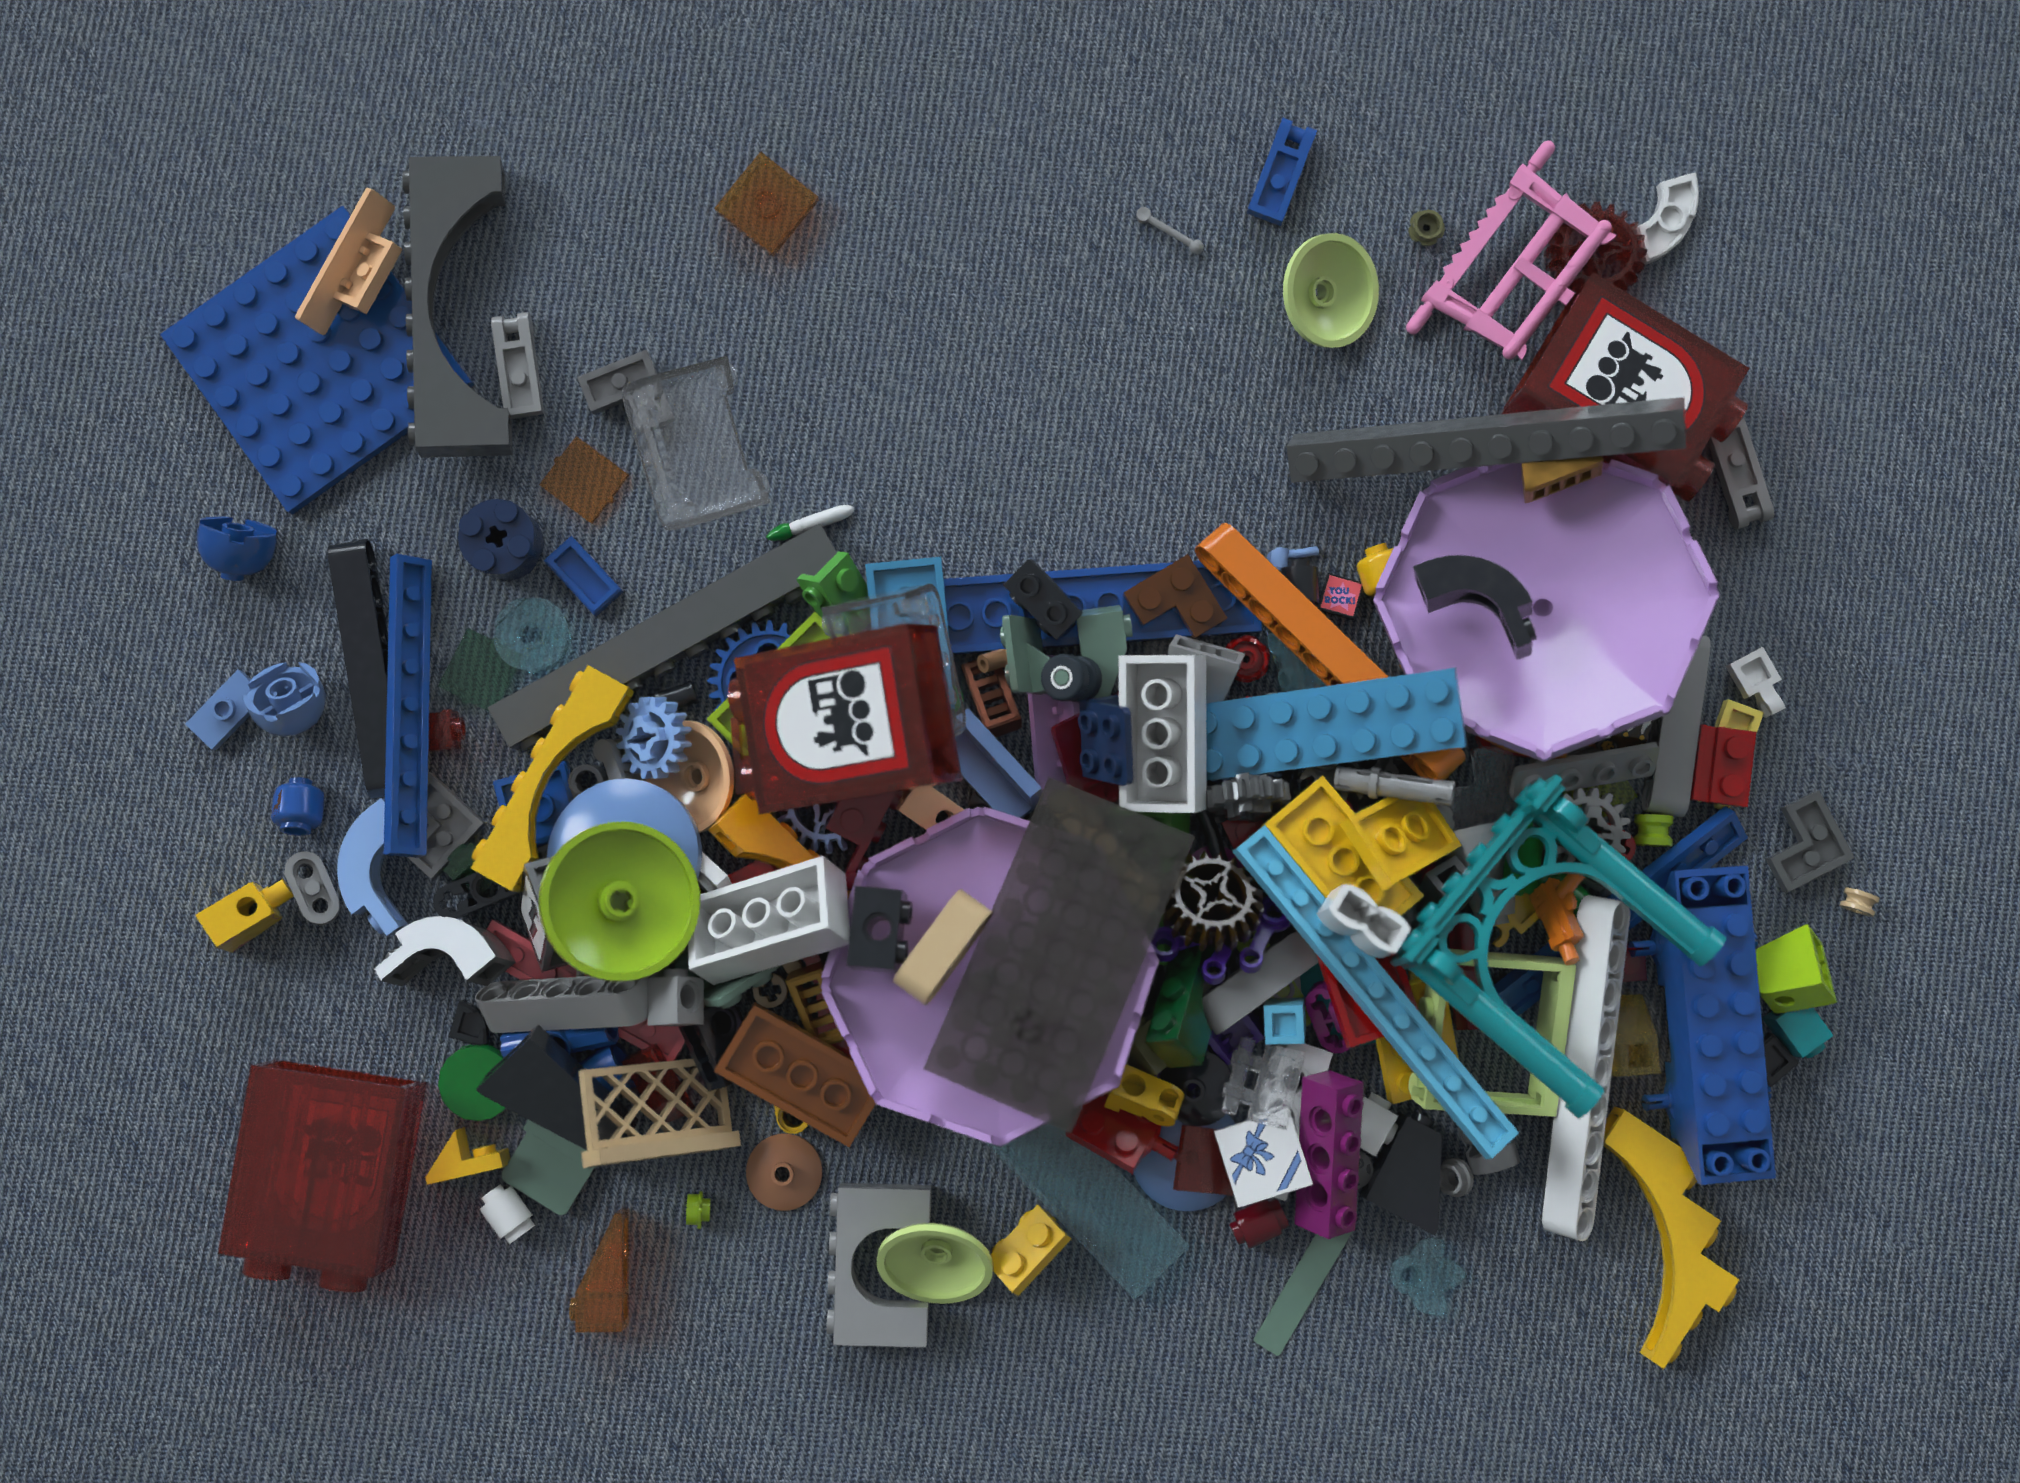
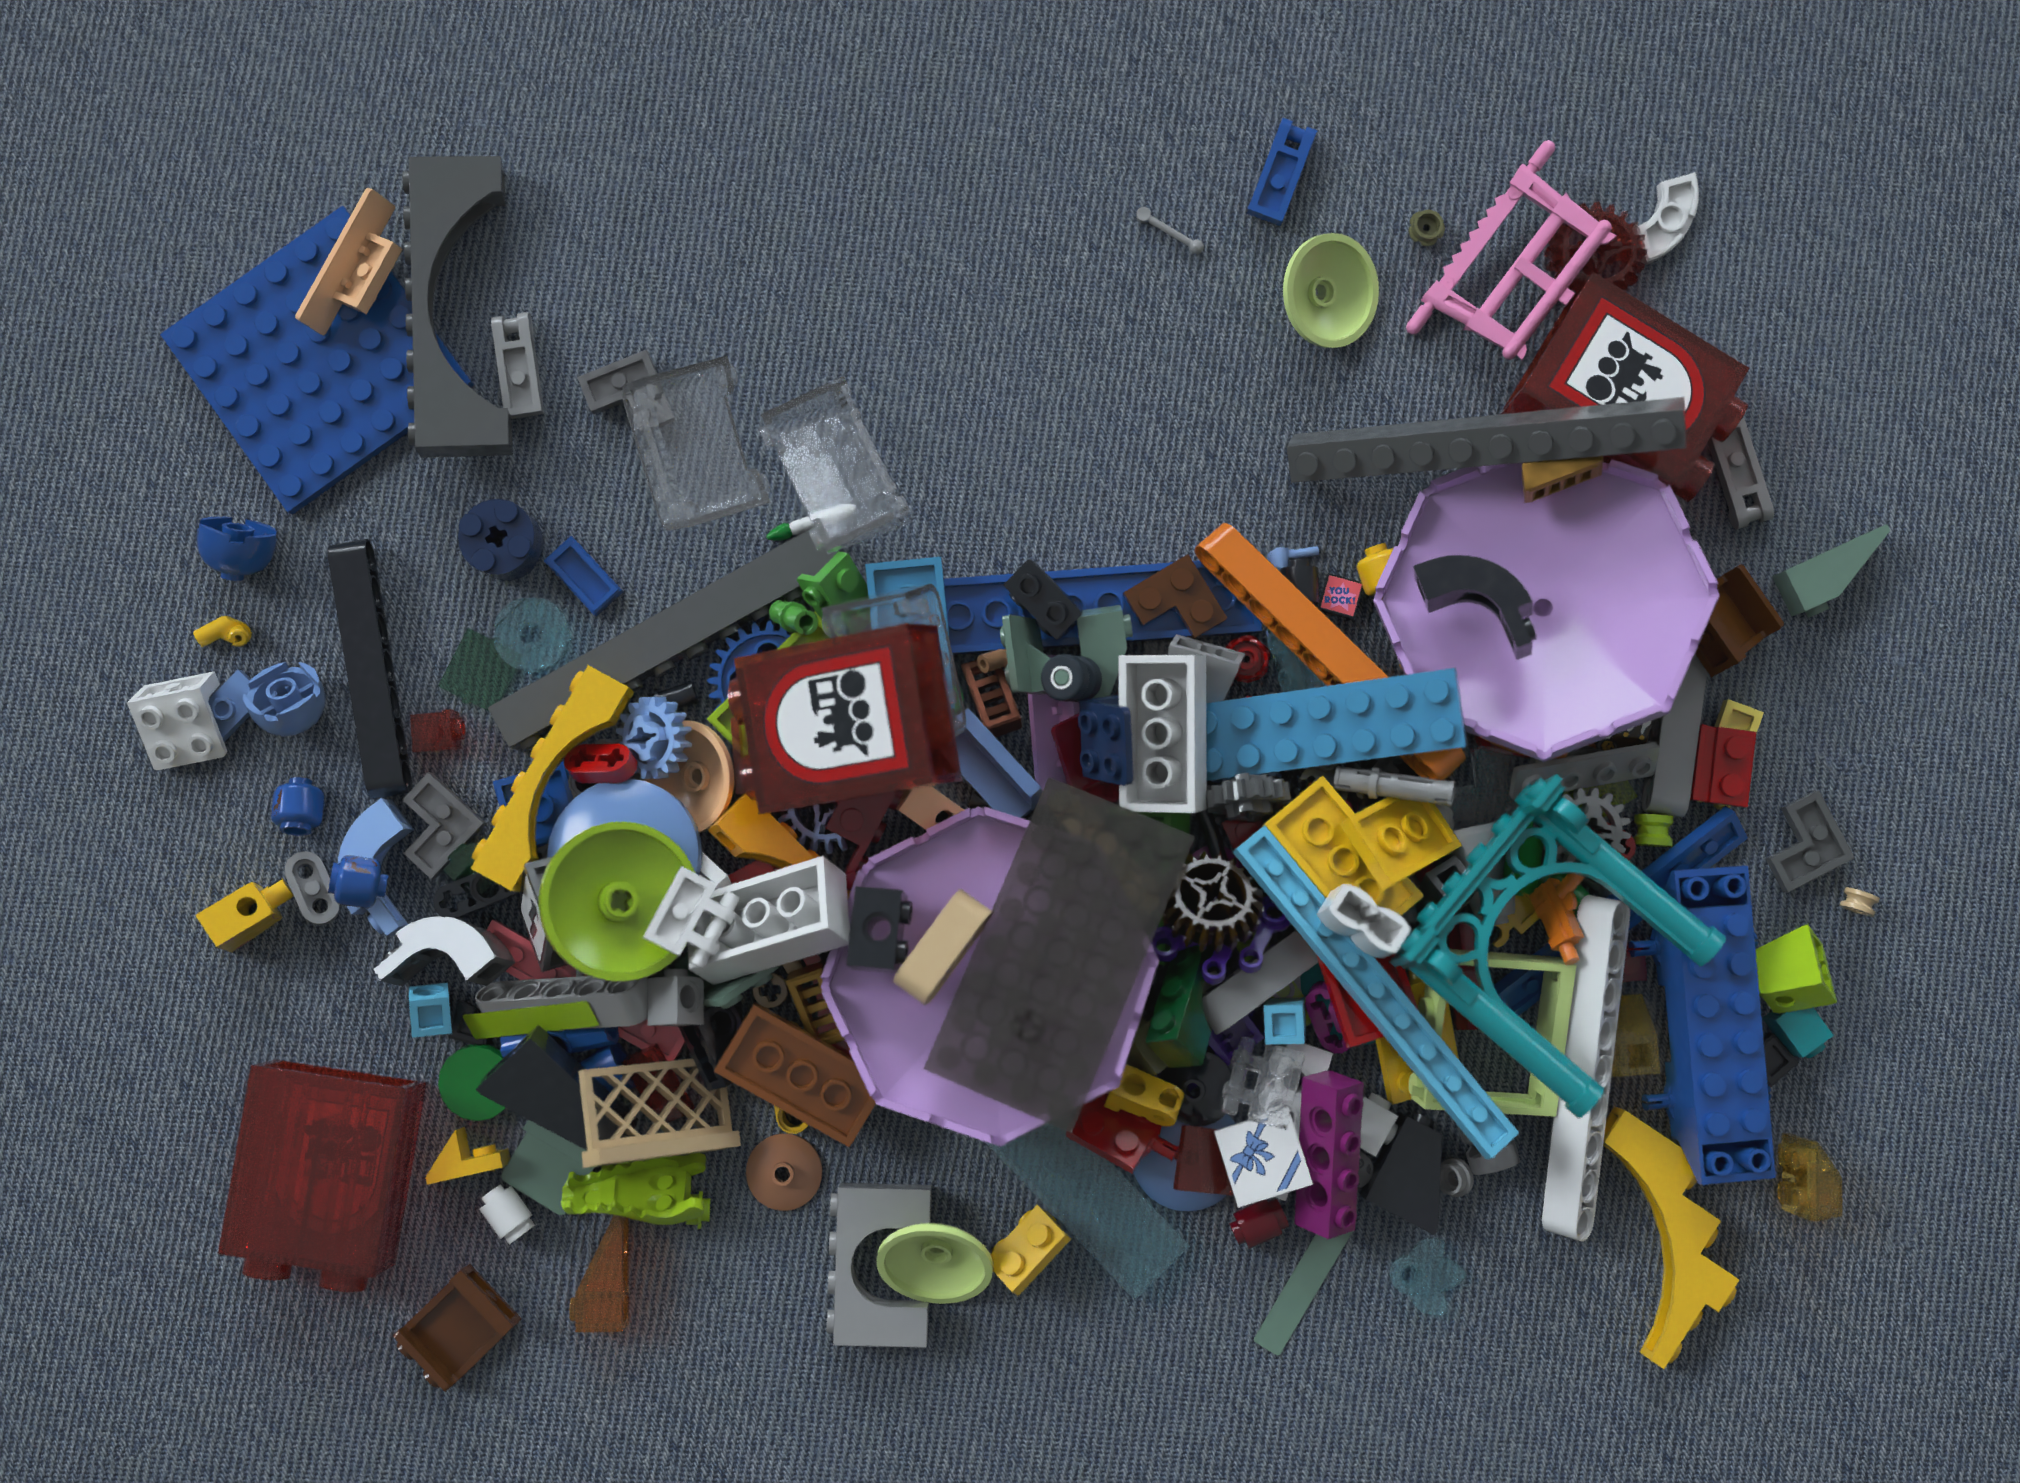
(178, 721): none -> white bracket
(225, 628): none -> yellow arm
(357, 881): none -> blue head
(407, 707): blue plate -> none
(429, 1010): none -> medium azure brick
(456, 1328): none -> reddish brown panel
(524, 1020): none -> lime sticker
(584, 480): clear orange piece -> none
(601, 759): none -> red beam
(641, 1190): none -> lime animal
(680, 912): none -> white plate
(766, 204): clear orange plate -> none
(793, 617): none -> bright green pin
(834, 467): none -> clear windscreen
(1737, 622): none -> reddish brown panel
(1755, 676): white plate -> none
(1809, 1180): none -> clear yellow slope
(1825, 576): none -> sand green slope

